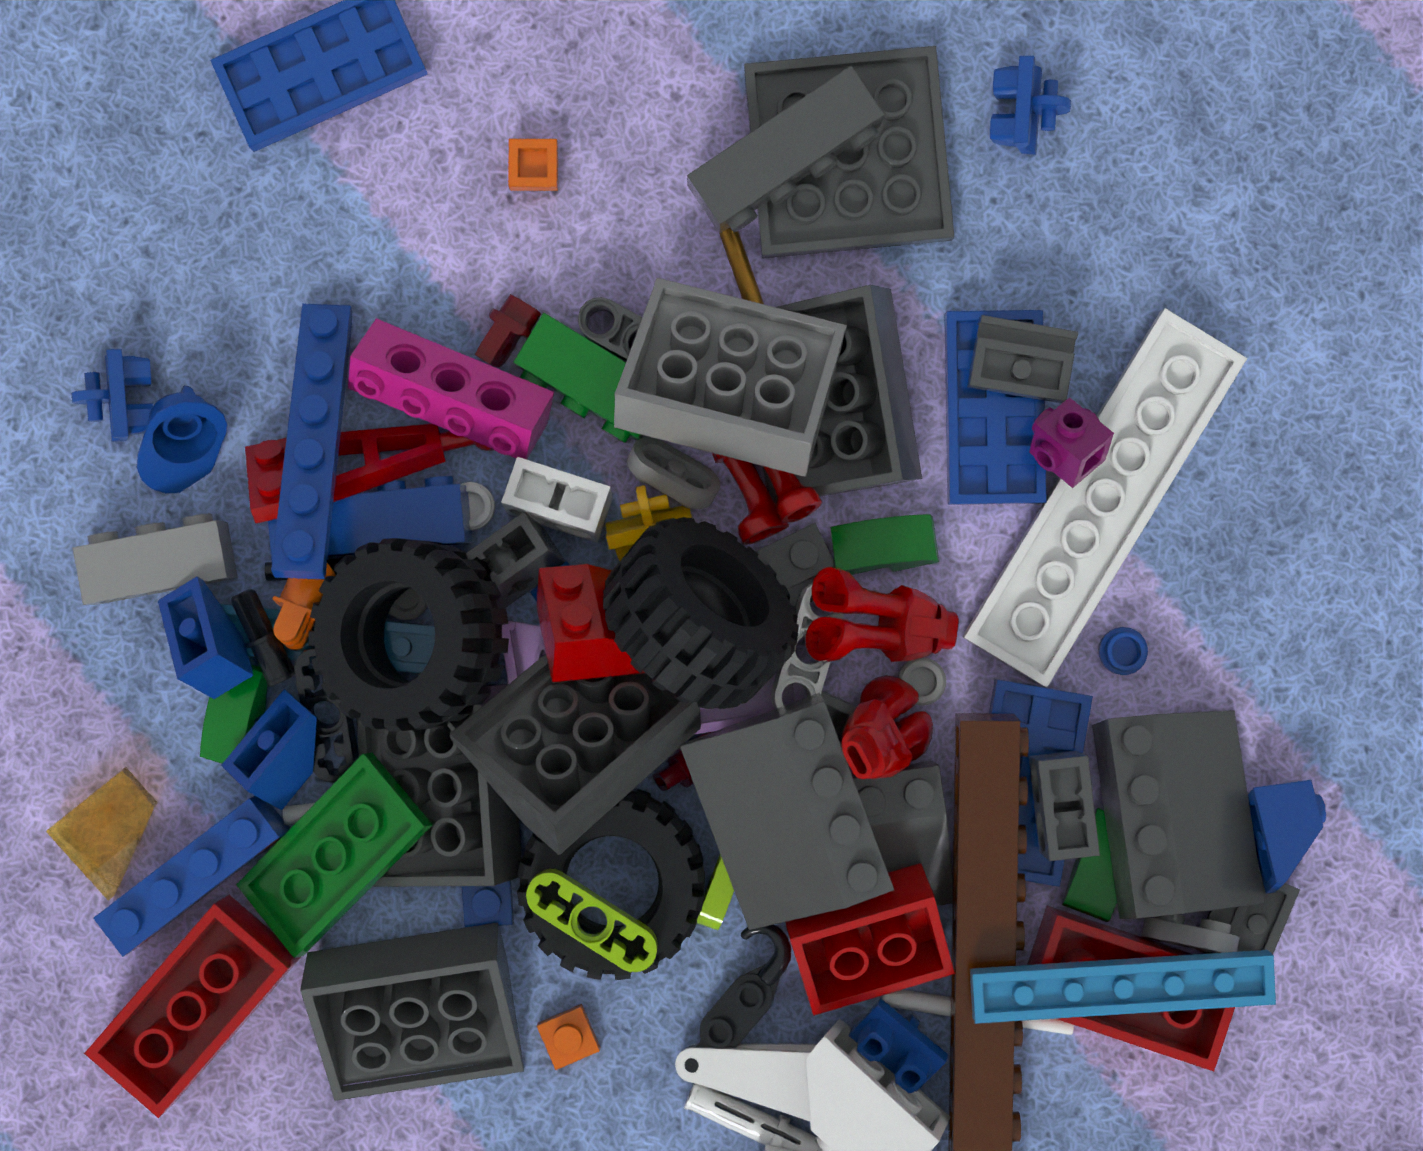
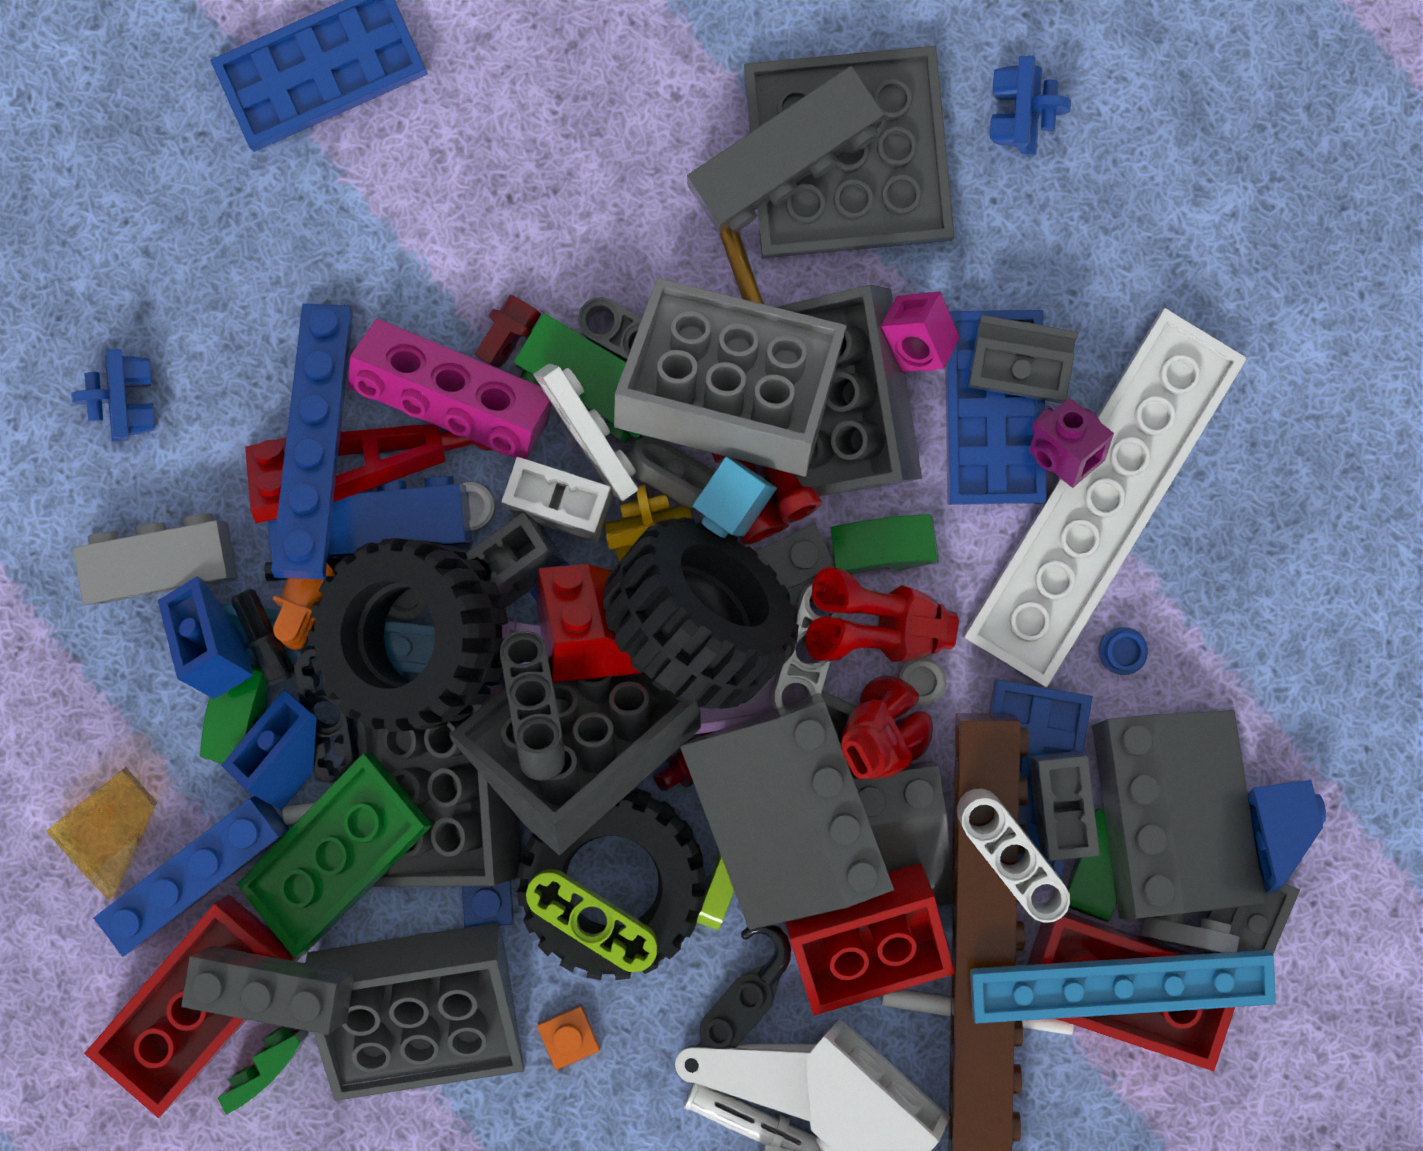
(180, 441): blue piece -> none
(268, 990): none -> dark grey brick
(270, 1060): none -> green slope
(533, 165): orange plate -> none
(536, 723): none -> dark grey beam
(587, 429): none -> white plate
(733, 499): none -> medium azure brick
(898, 1045): blue hips -> none
(920, 332): none -> dark pink brick
(1023, 876): none -> white beam

